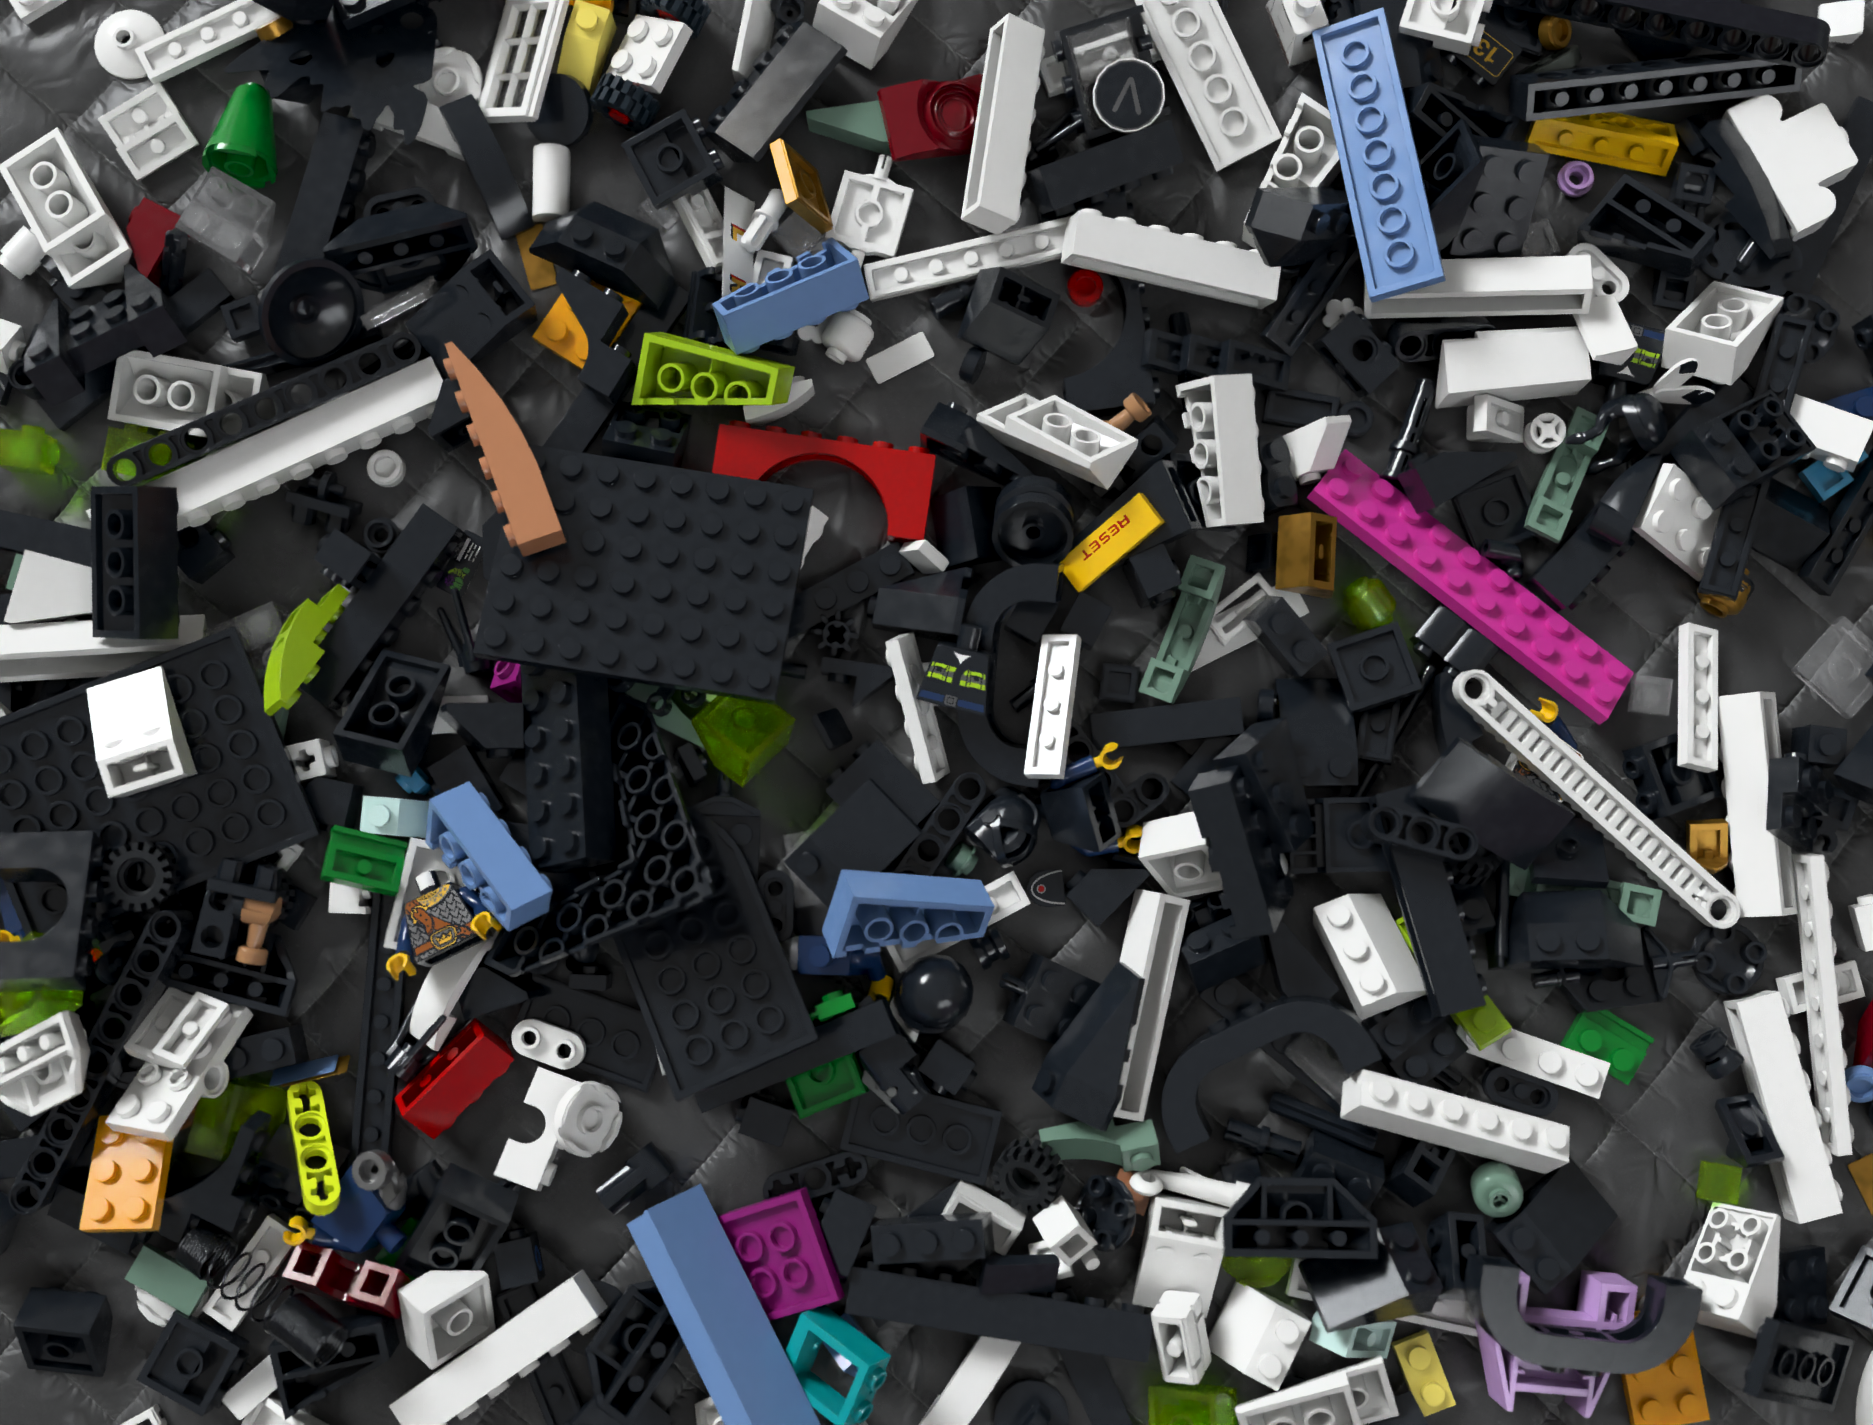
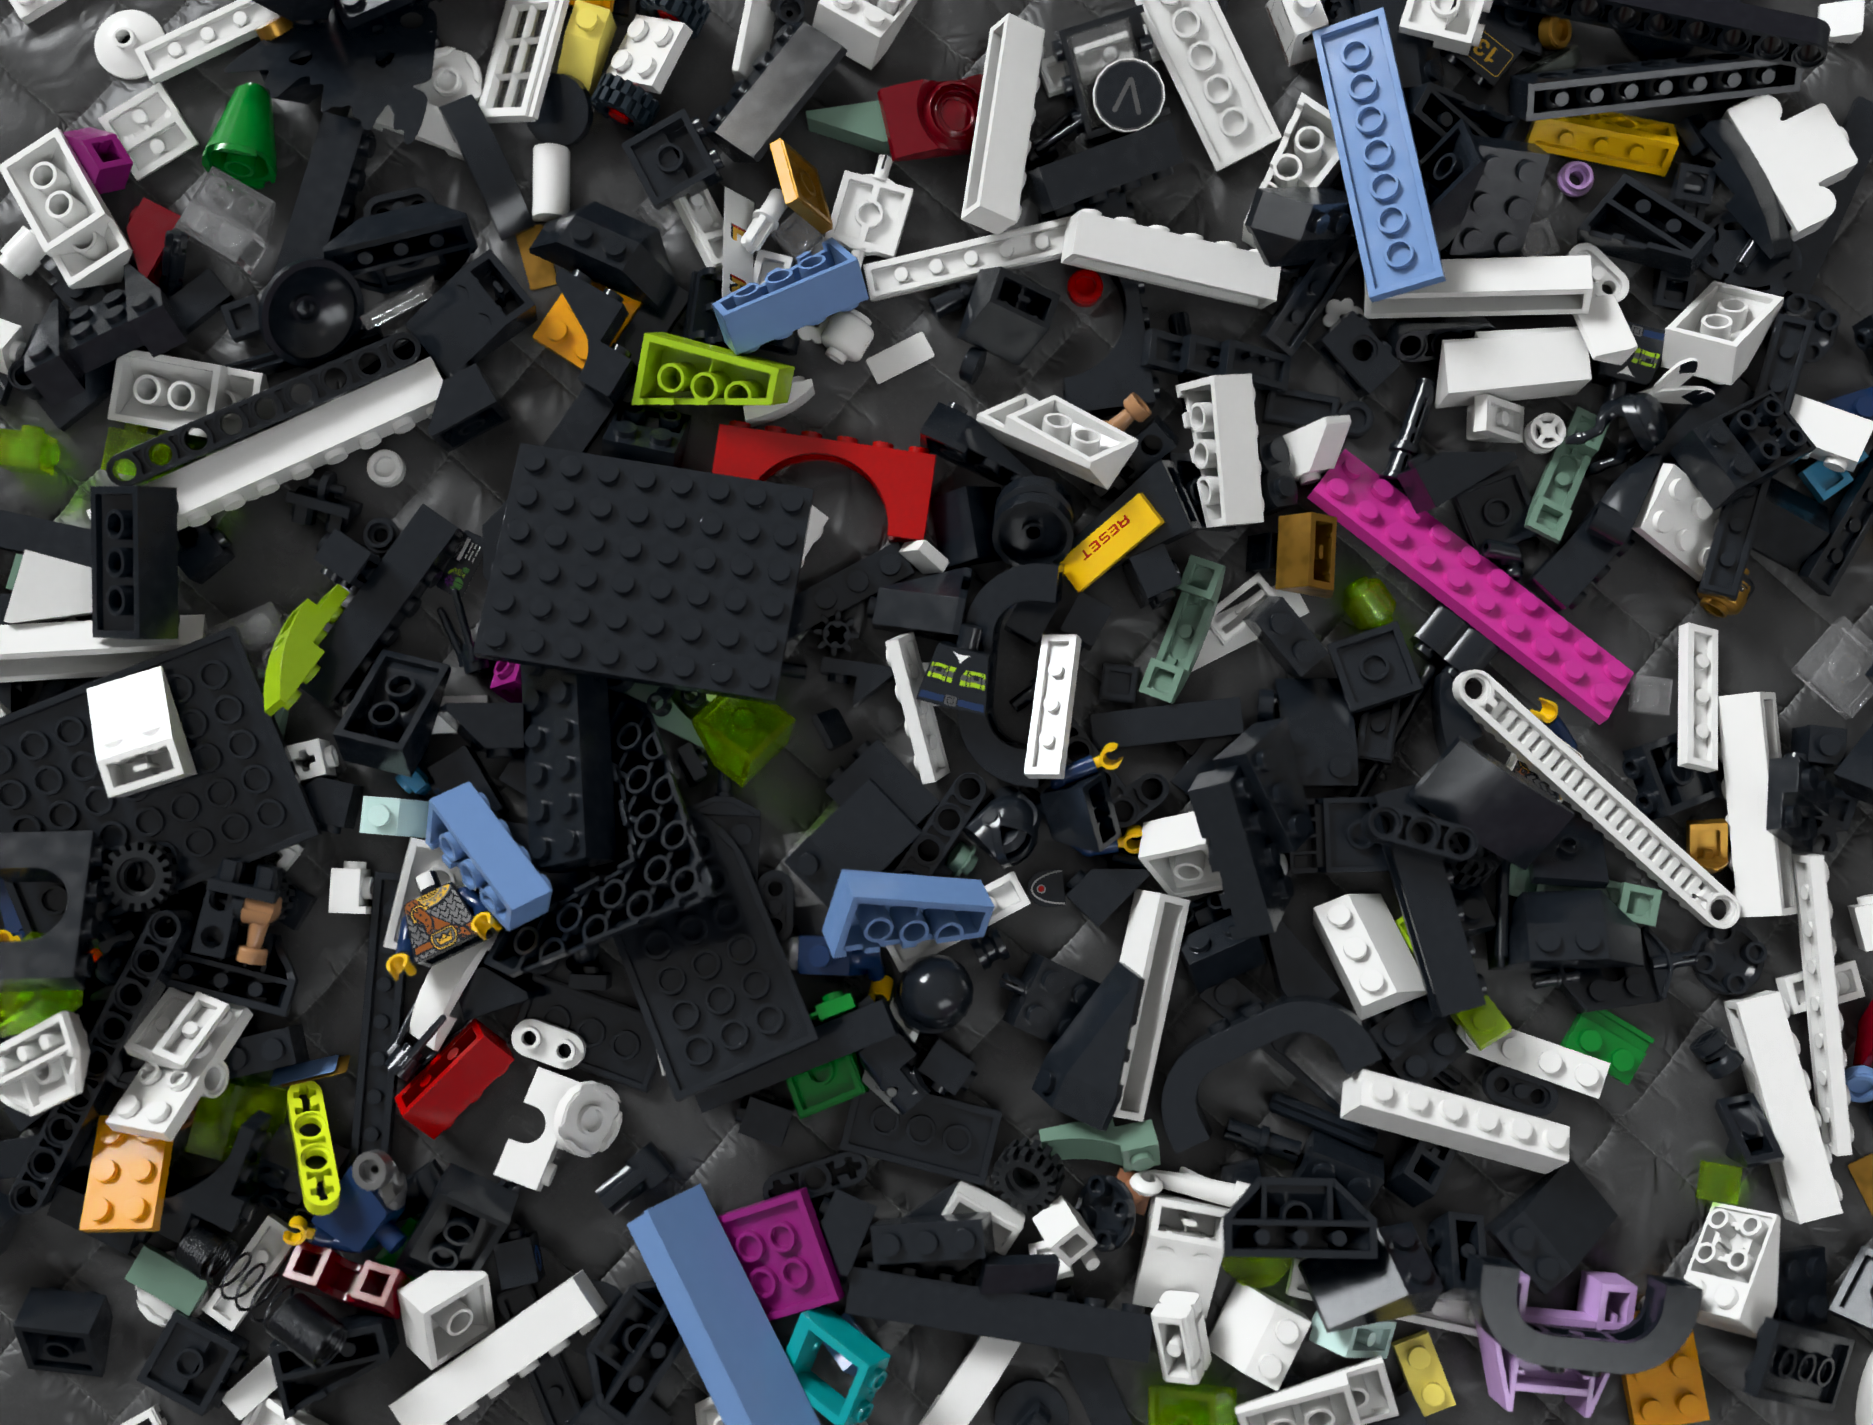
(101, 157): none -> magenta slope
(364, 861): green plate -> none
(506, 460): nougat slope -> none
(1496, 1189): sand green head -> none

